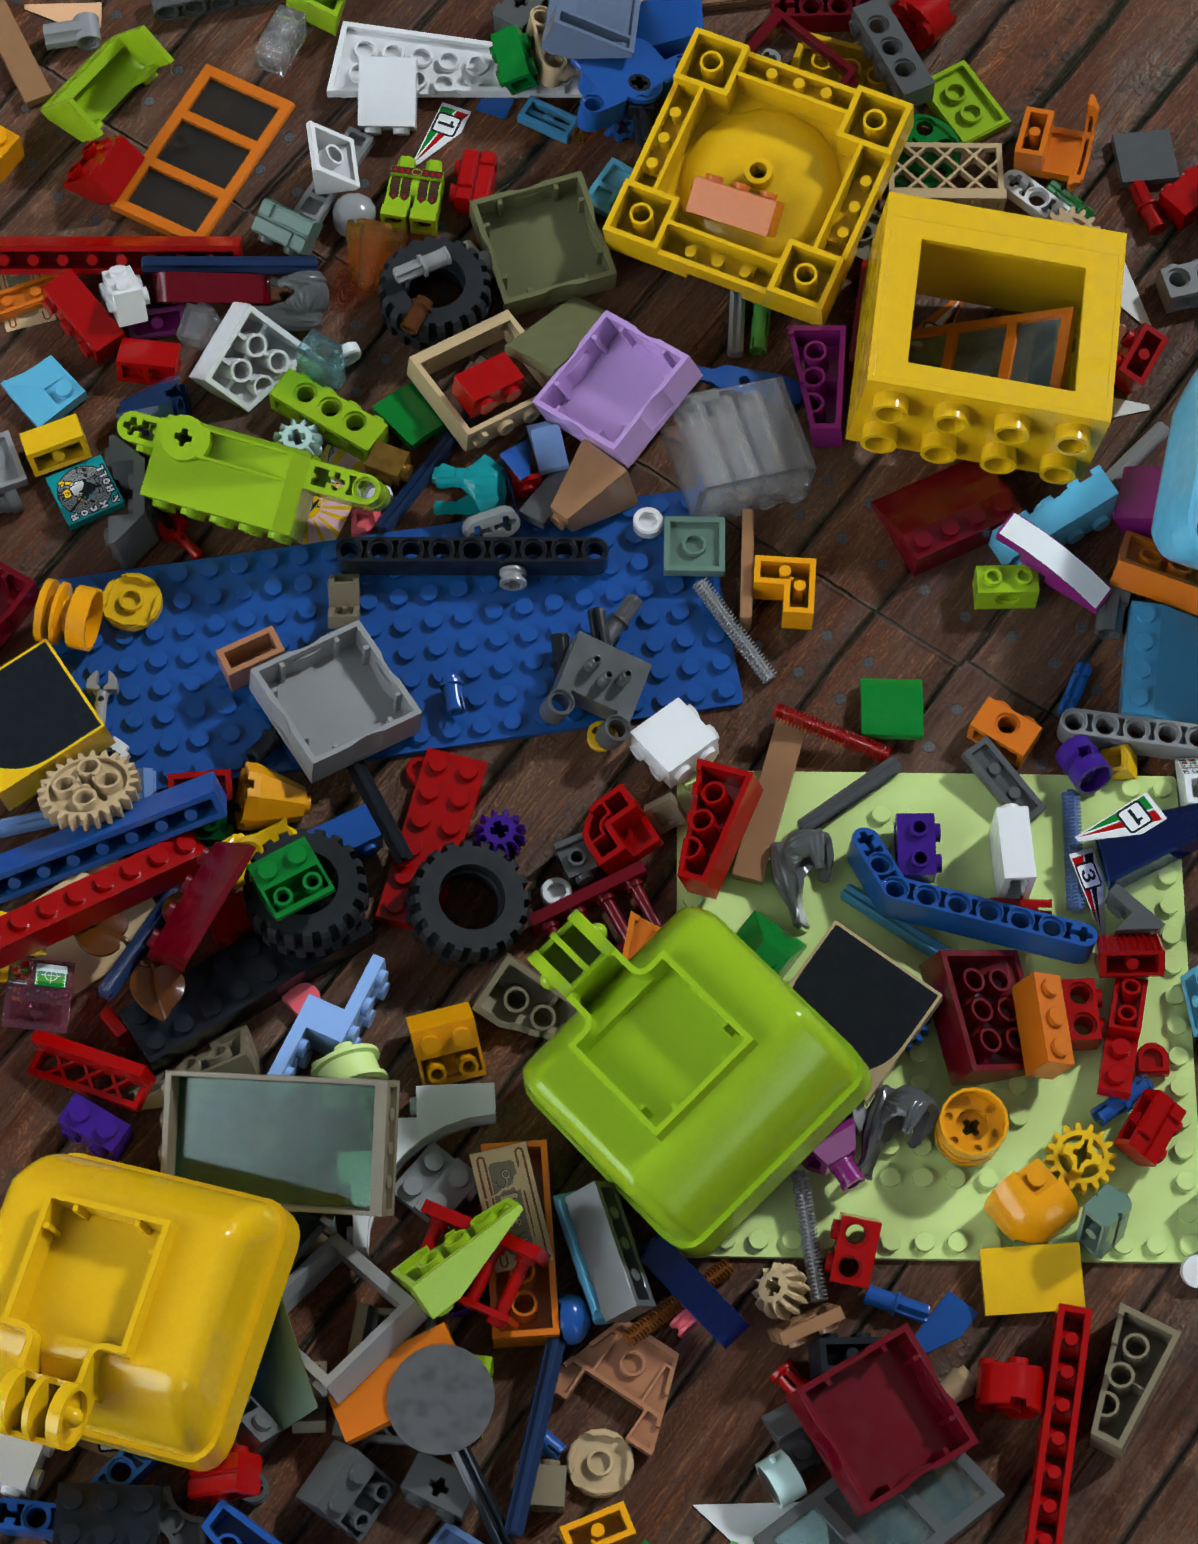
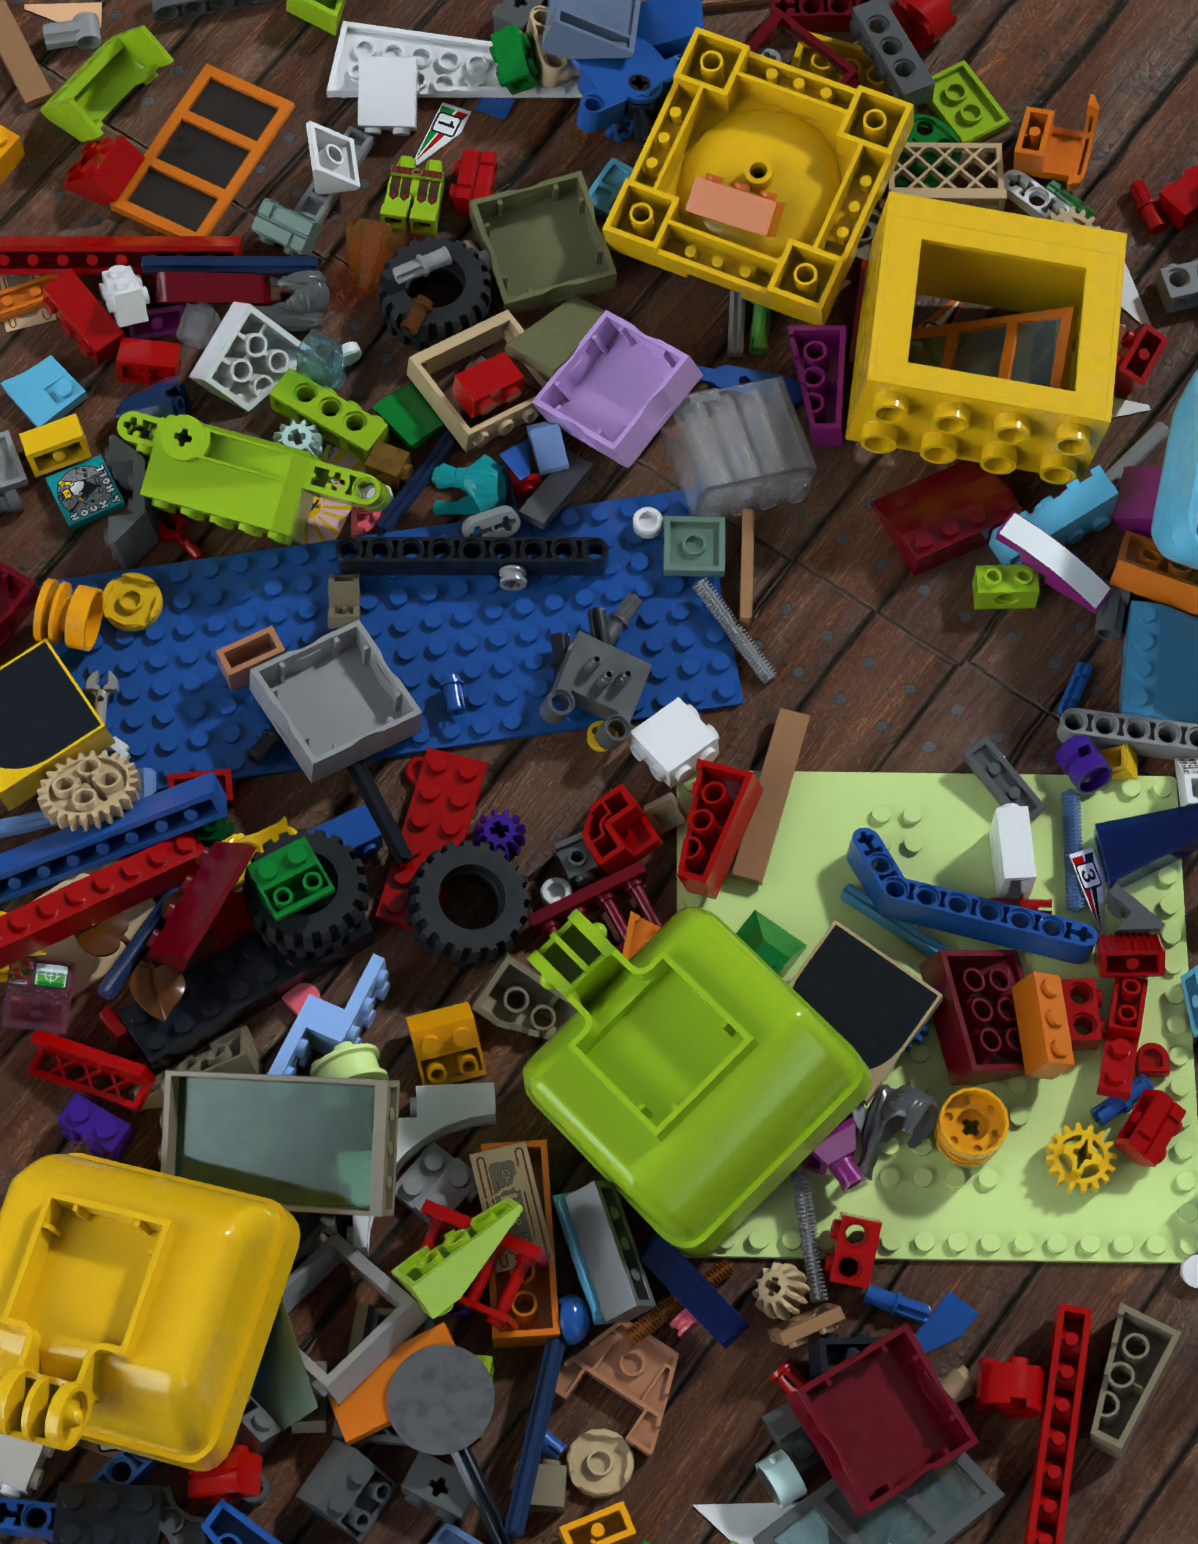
(267, 798): light orange cone -> none
(281, 40): clear brick -> none
(351, 207): light grey hair -> none
(544, 122): dark azure tile -> none
(592, 490): medium nougat slope -> none
(790, 582): light orange brick -> none
(791, 863): dark grey hair -> none
(832, 732): red axle -> none
(850, 794): dark grey axle -> none
(891, 708): green slope -> none
(916, 846): dark purple brick -> none
(1014, 745): orange brick -> none
(1031, 1278): yellow tile -> none
(1032, 1205): light orange brick -> none
(1104, 1220): sand green brick -> none
(1129, 820): sticker -> none
(1145, 157): dark grey tile -> none

